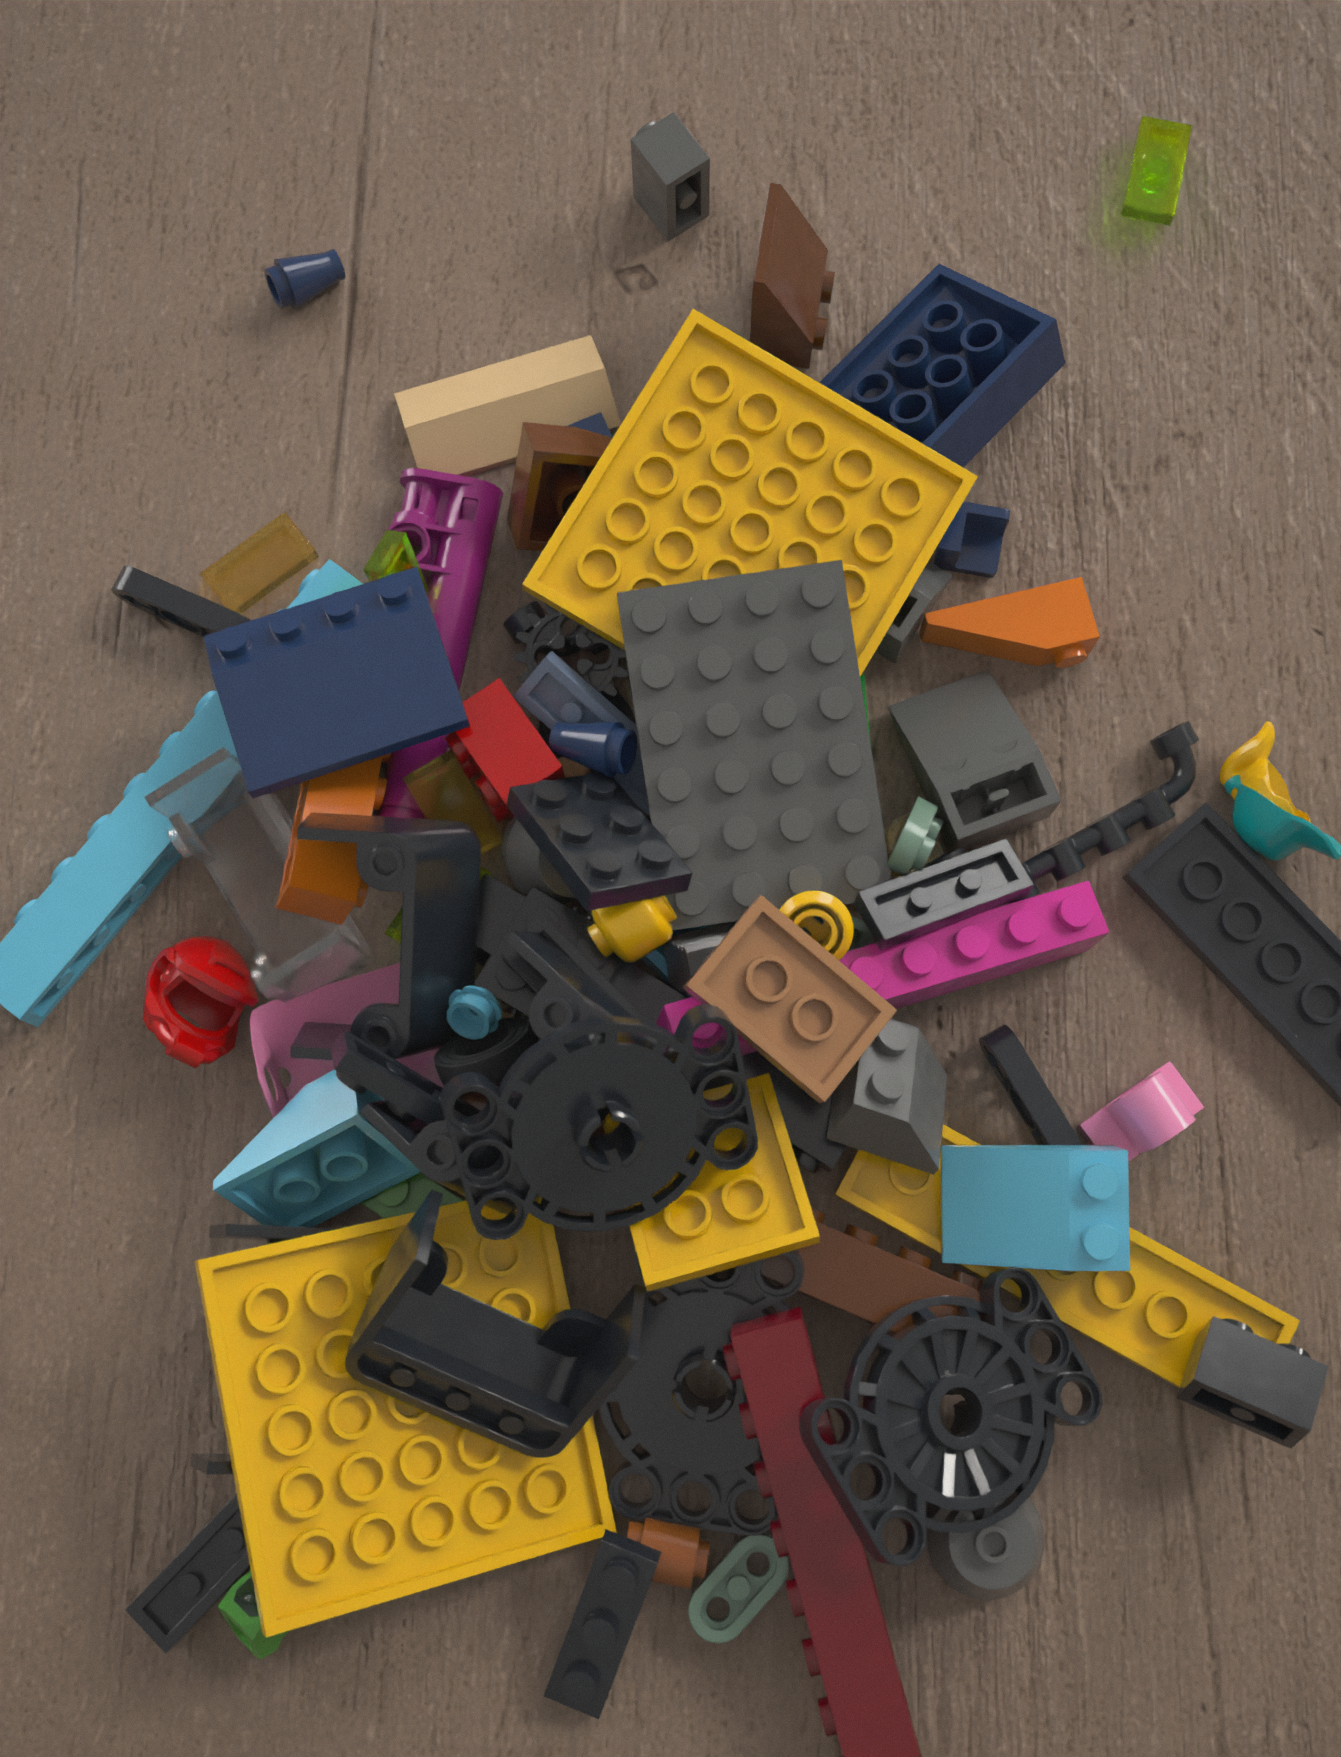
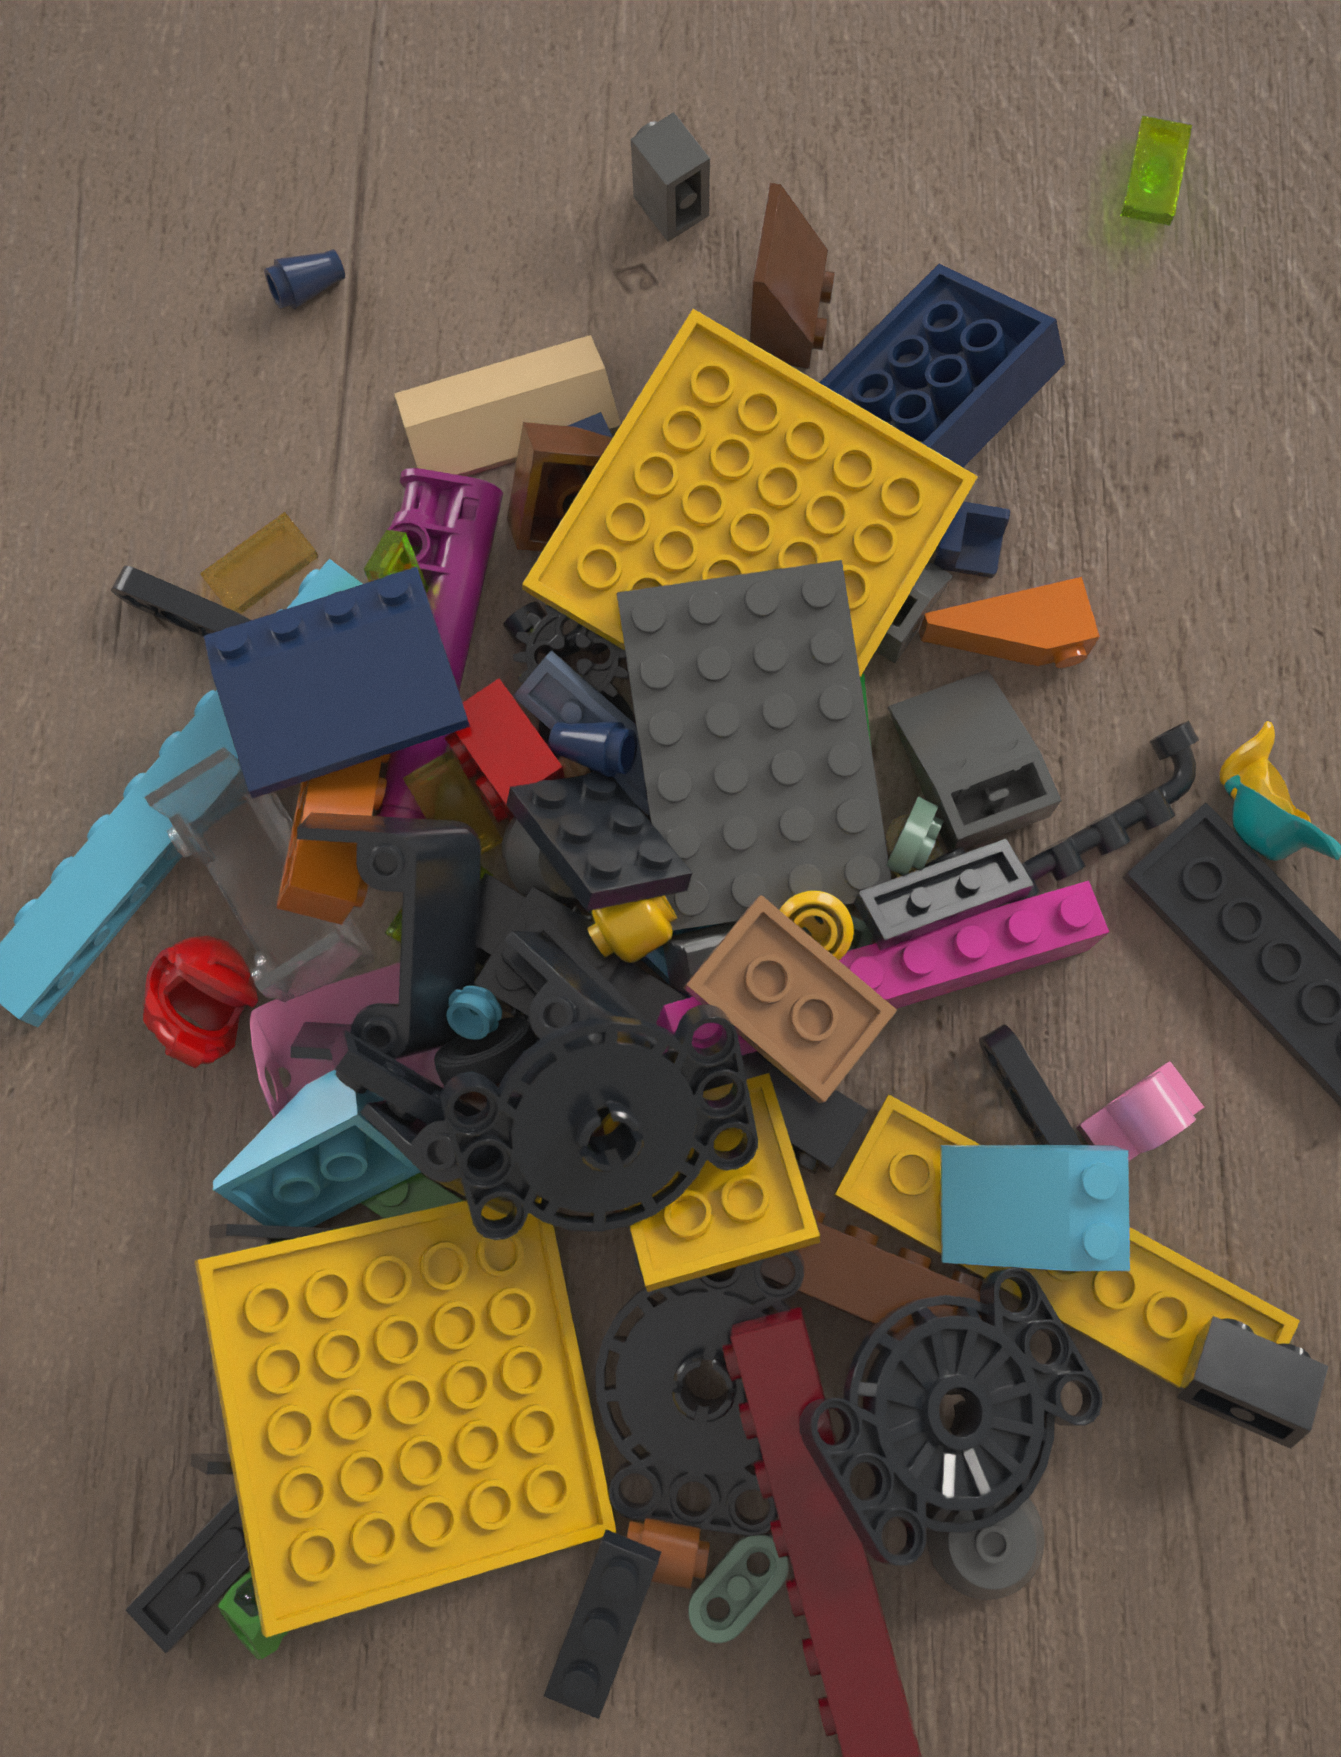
(482, 1364): black windscreen -> none
(893, 1100): dark grey slope -> none

